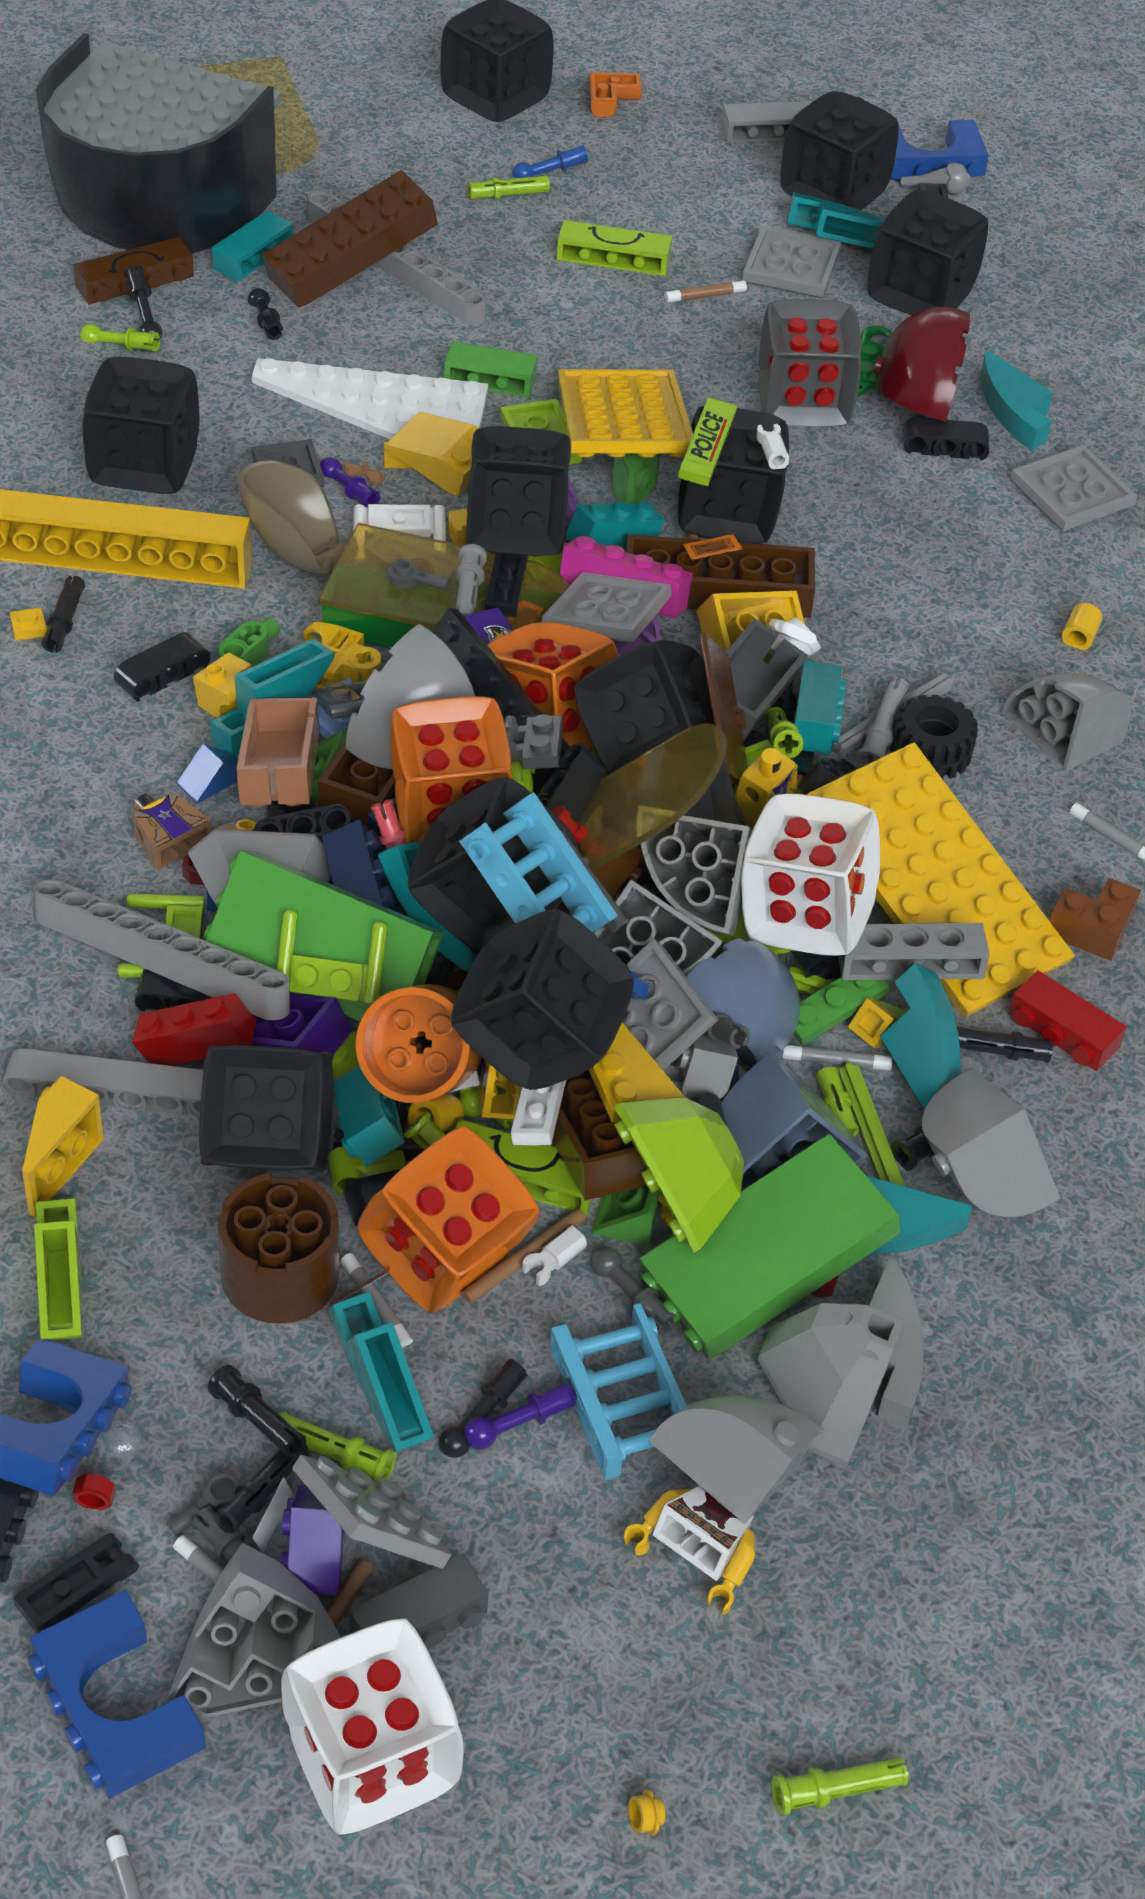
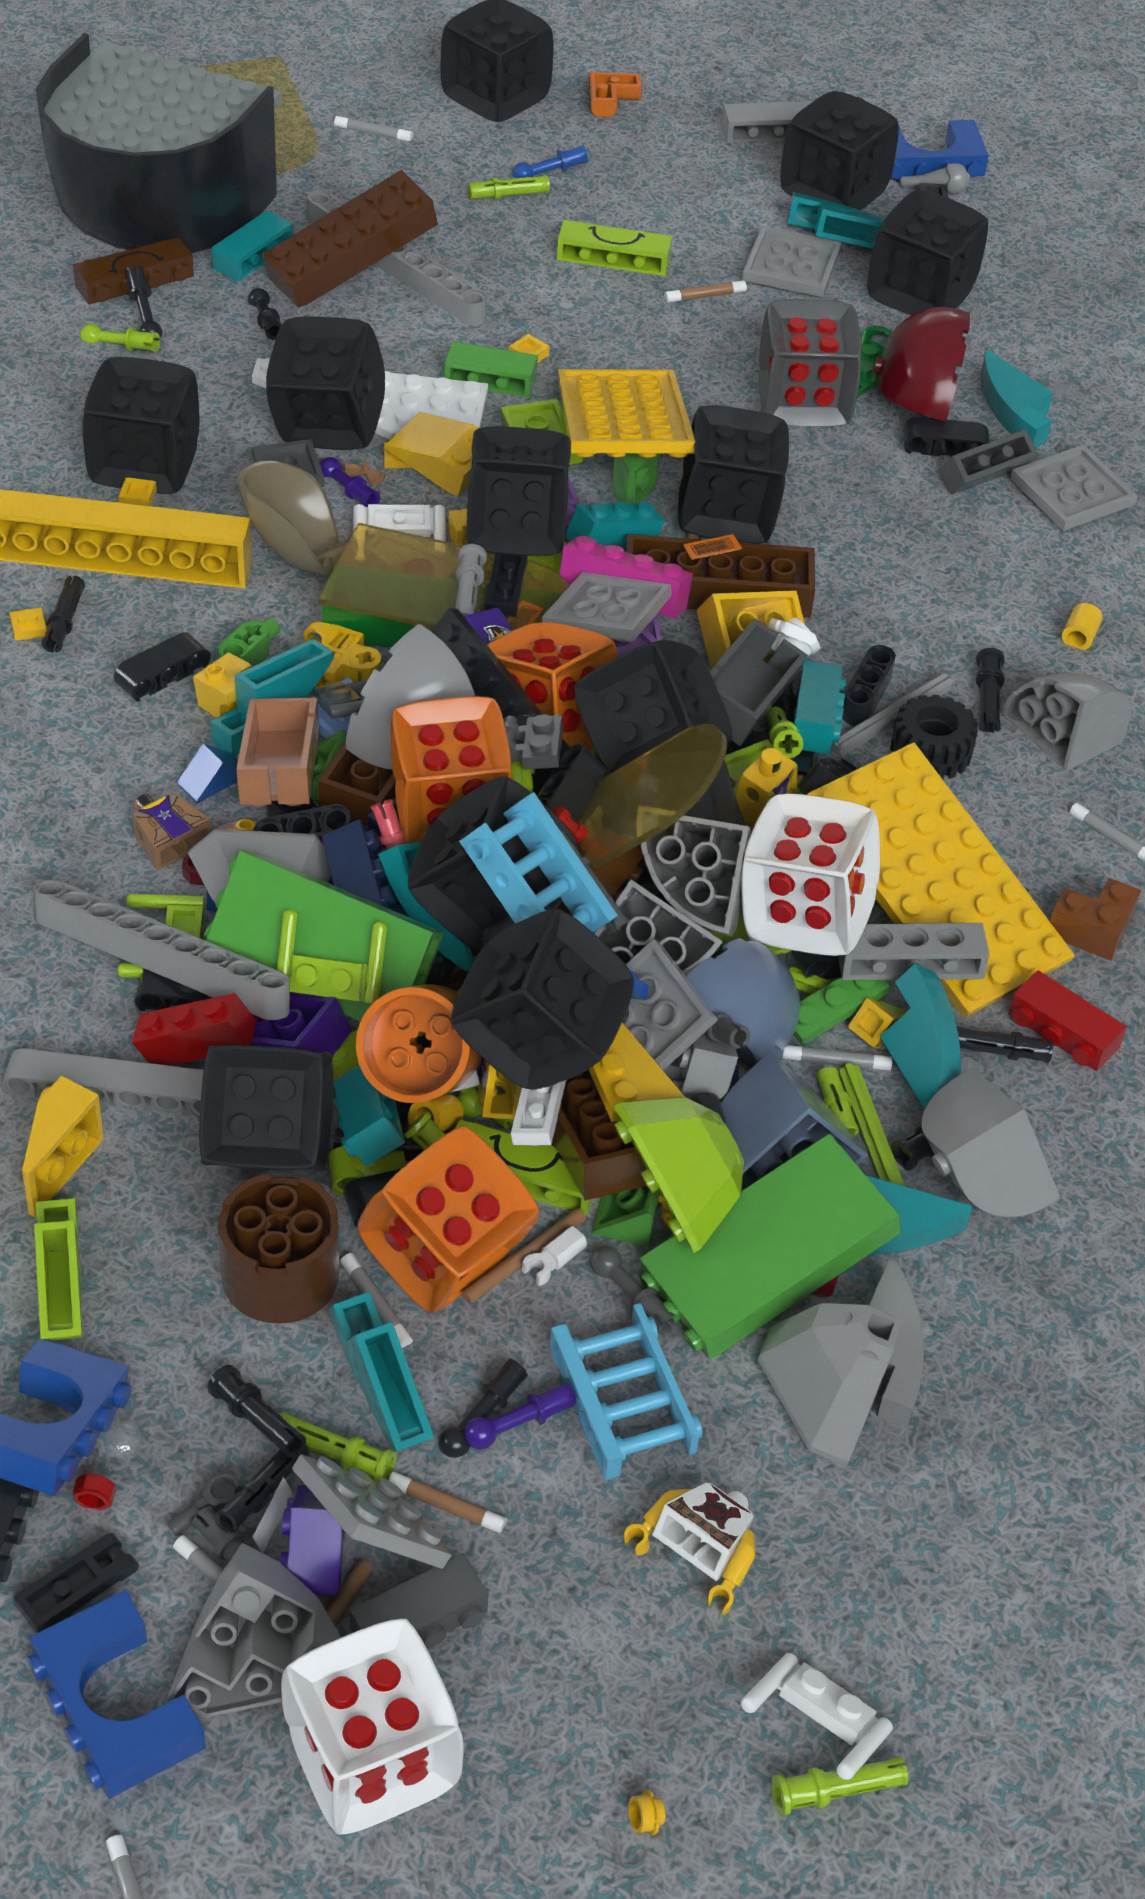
(137, 491): none -> yellow plate
(326, 382): none -> black piece
(360, 1286): sticker -> none
(373, 128): none -> light grey bar
(406, 574): dark grey plate -> none
(448, 1502): none -> medium nougat bar
(531, 345): none -> yellow plate
(707, 442): lime tile -> none
(724, 705): reddish brown container -> none
(737, 1447): light grey brick -> none
(773, 447): white bar -> none
(827, 1705): none -> white plate
(868, 684): none -> black beam
(880, 734): light grey pin -> none
(987, 461): none -> dark grey brick
(990, 680): none -> black pin

